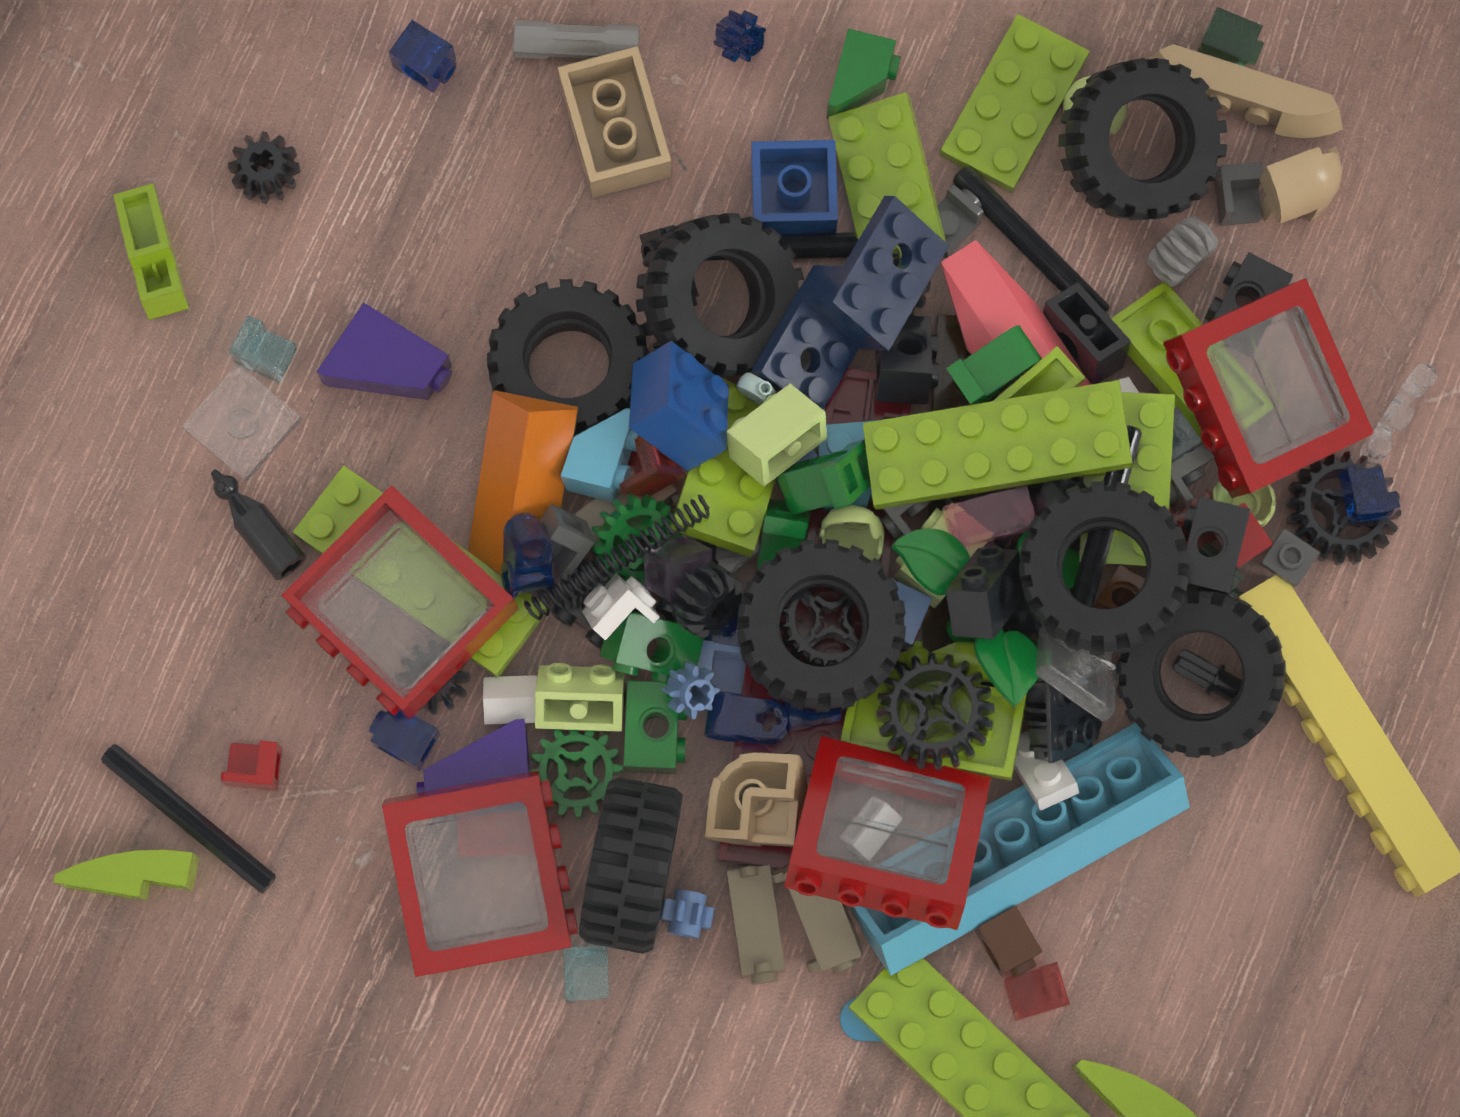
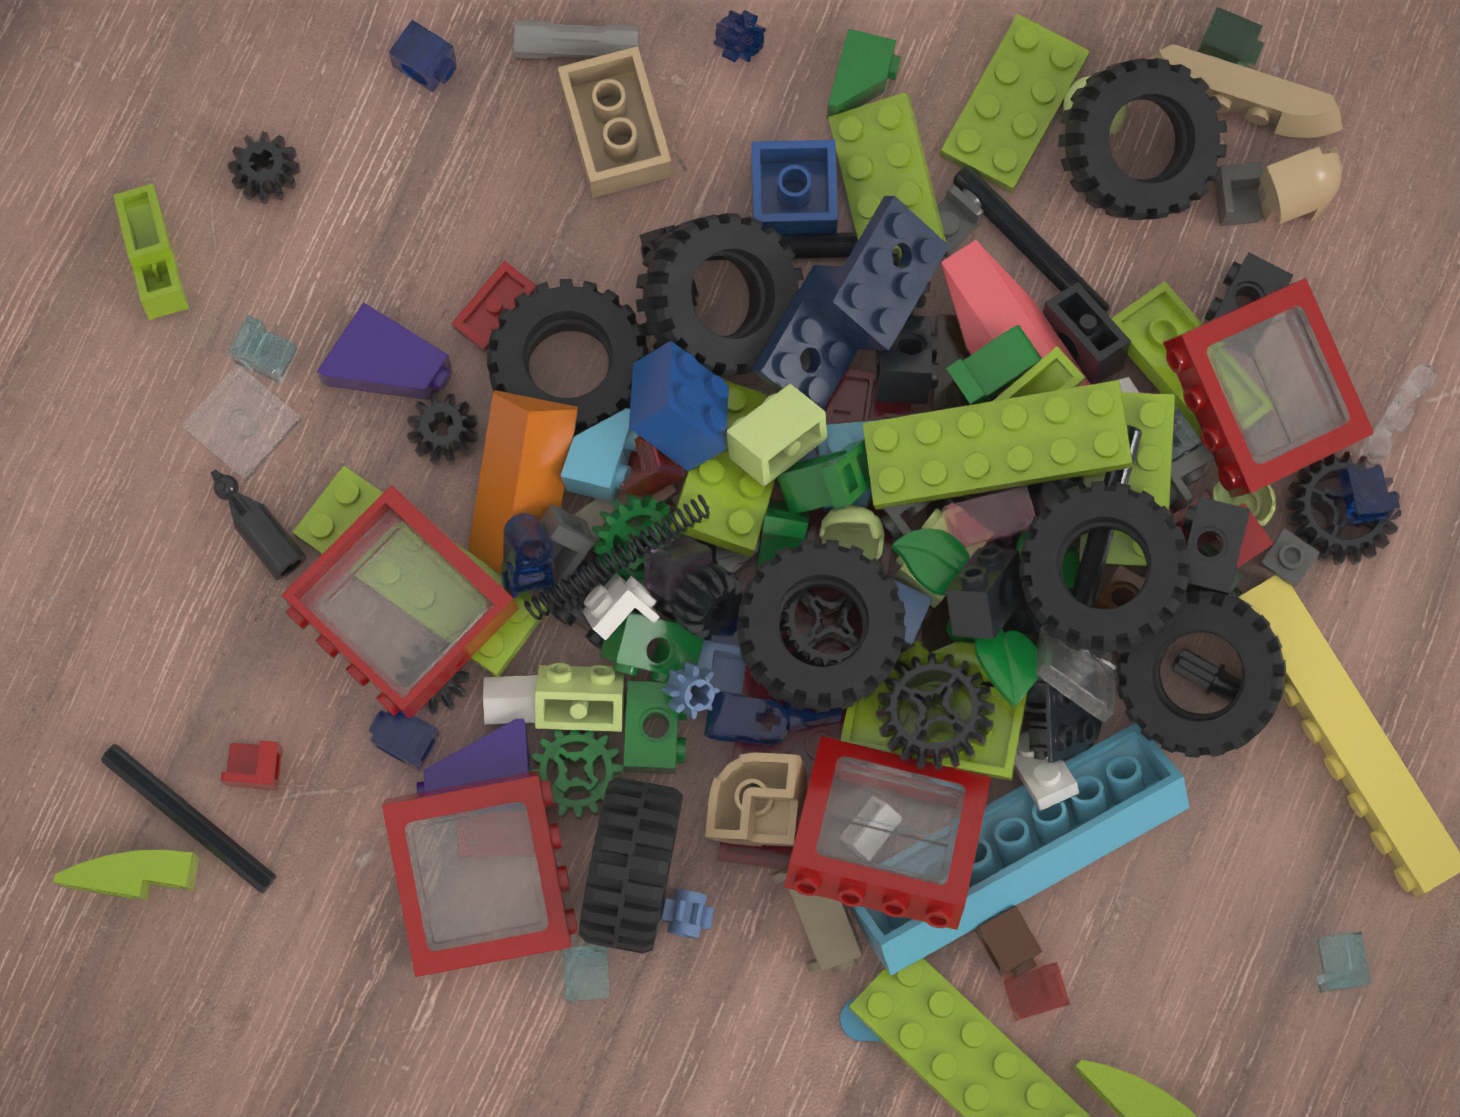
(458, 425): none -> black gear
(483, 310): none -> red plate
(754, 388): light aqua piece -> none
(756, 923): dark tan brick -> none
(1182, 251): light grey gear -> none
(1342, 962): none -> clear light blue panel

